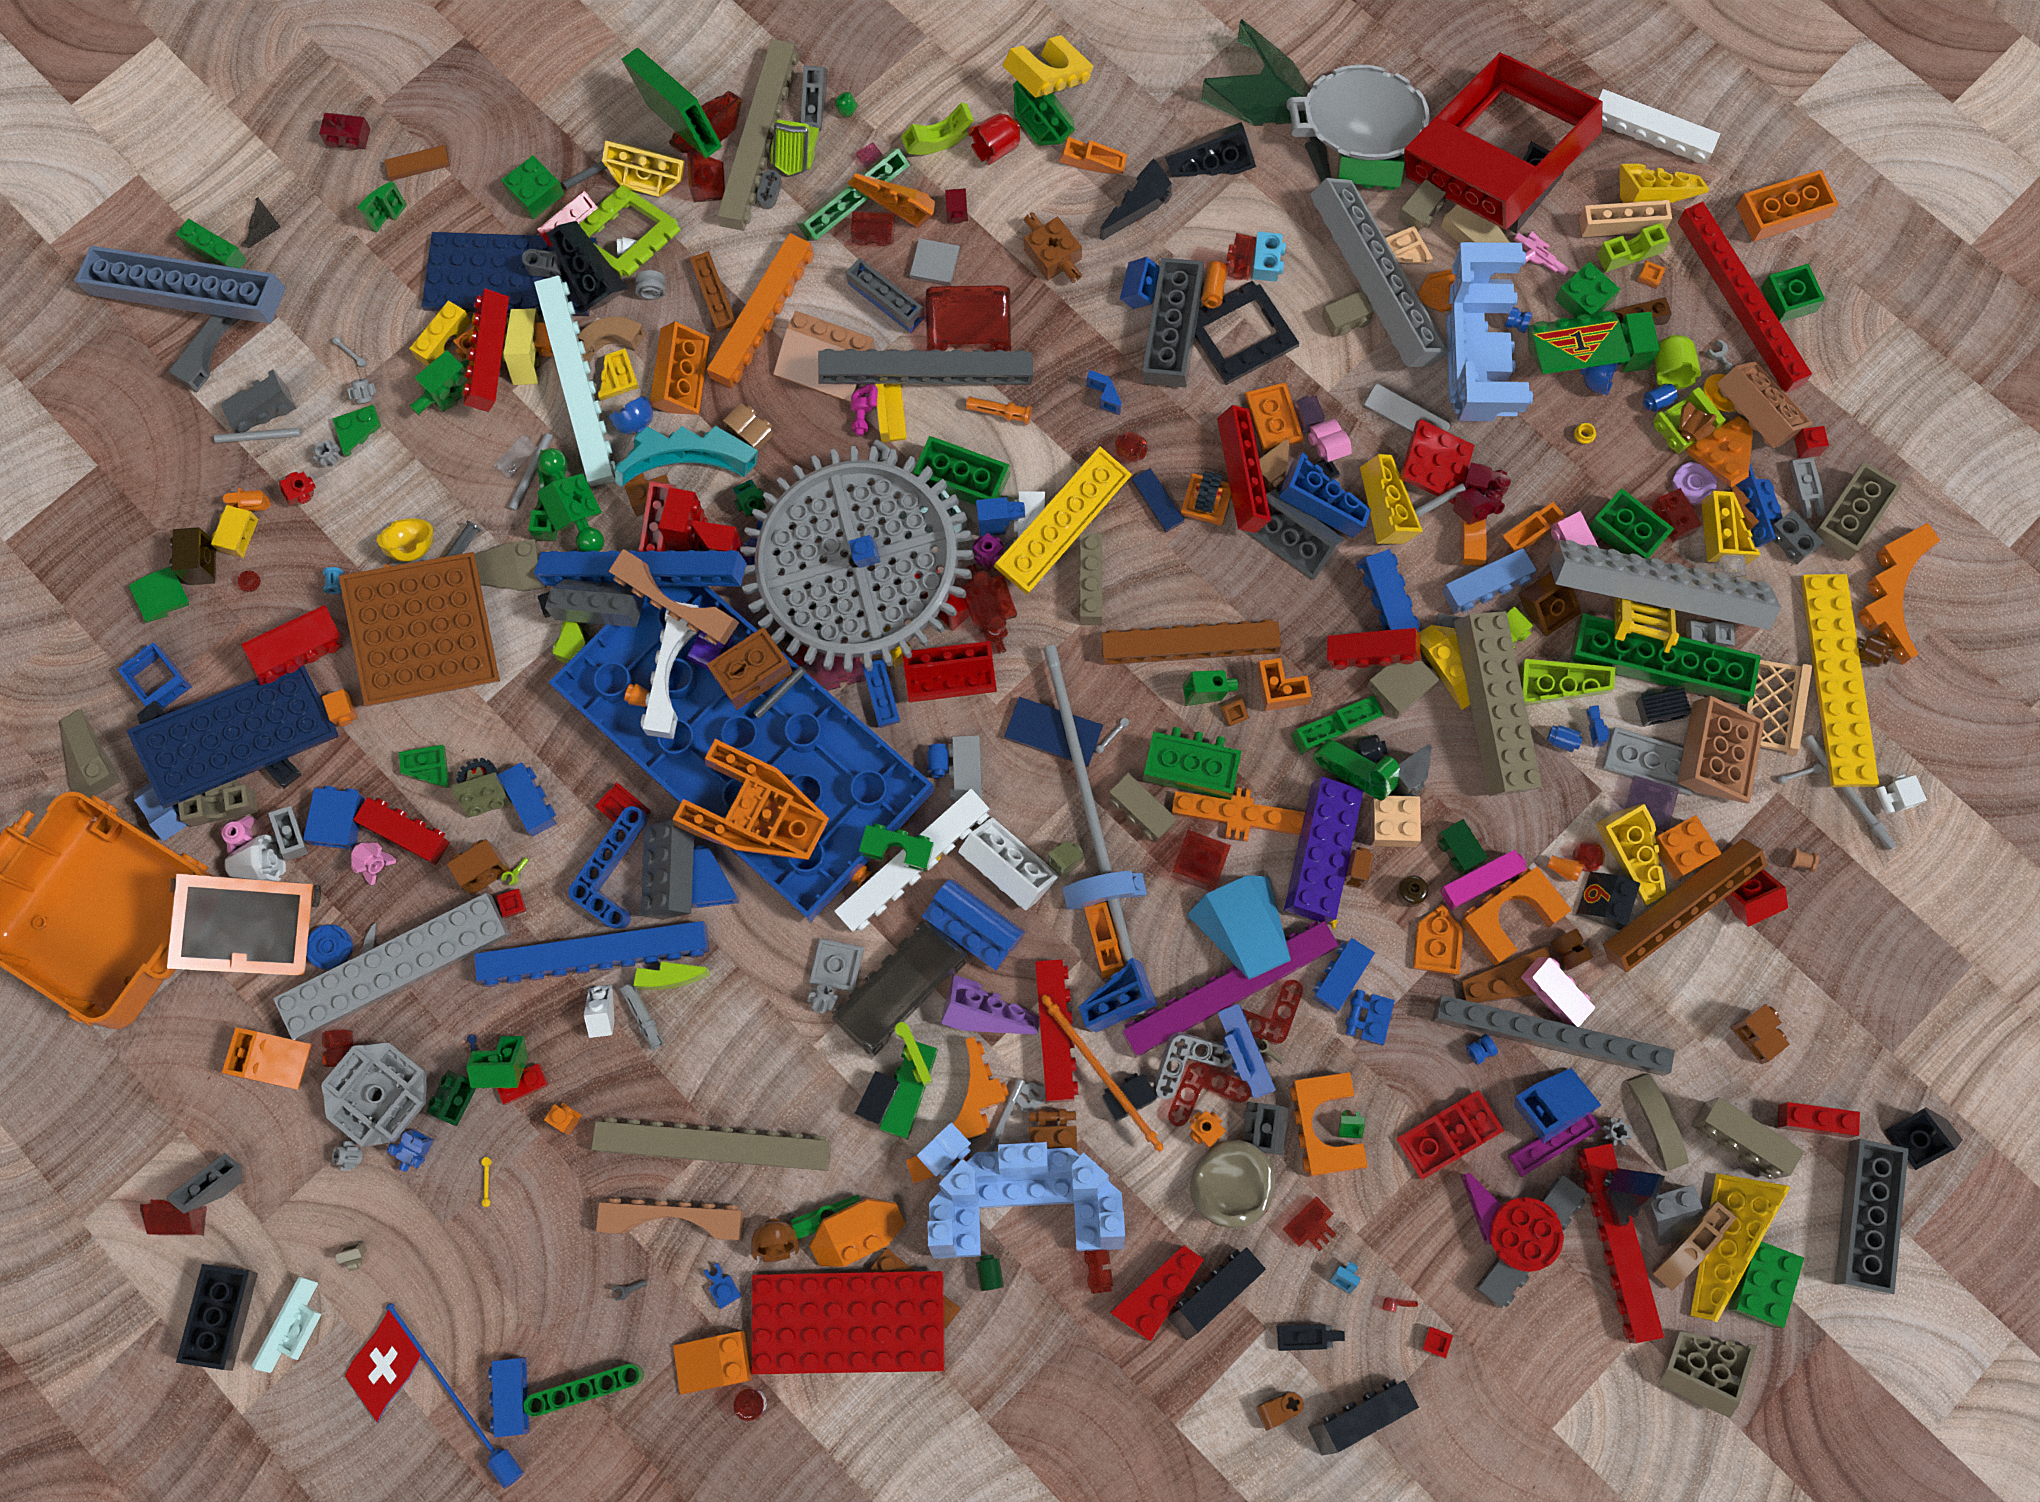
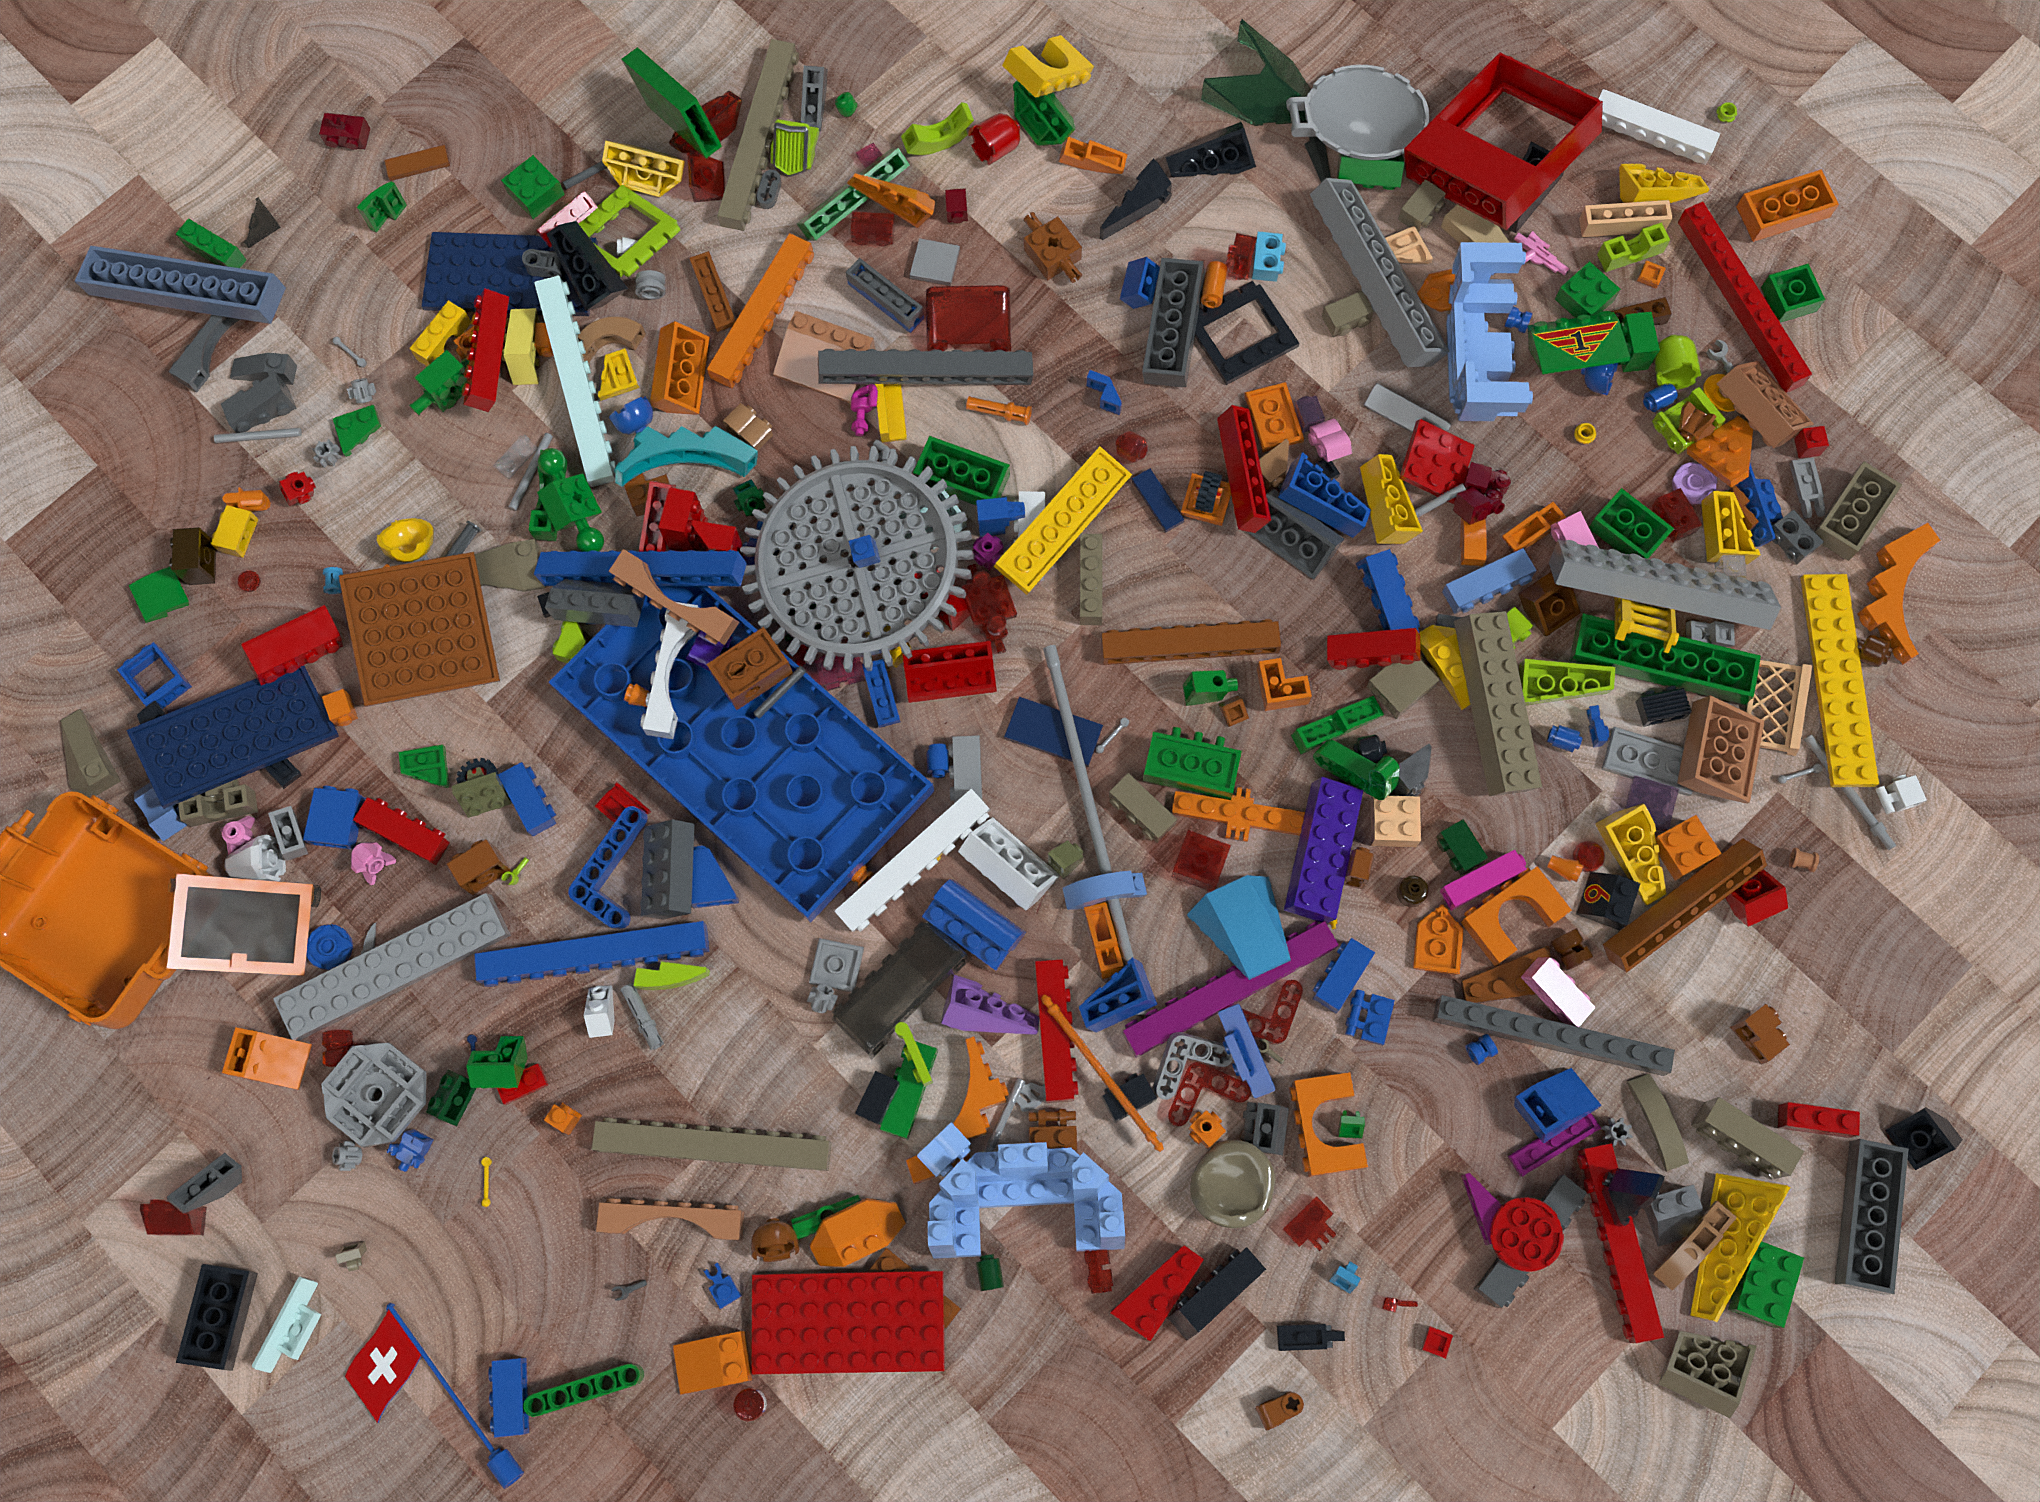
(257, 367): none -> dark grey slope
(511, 903): red plate -> none
(766, 815): orange wedge -> none
(878, 840): green arch -> none
(1363, 1418): black wedge -> none
(1450, 1134): red slope -> none
(1728, 108): none -> lime plate

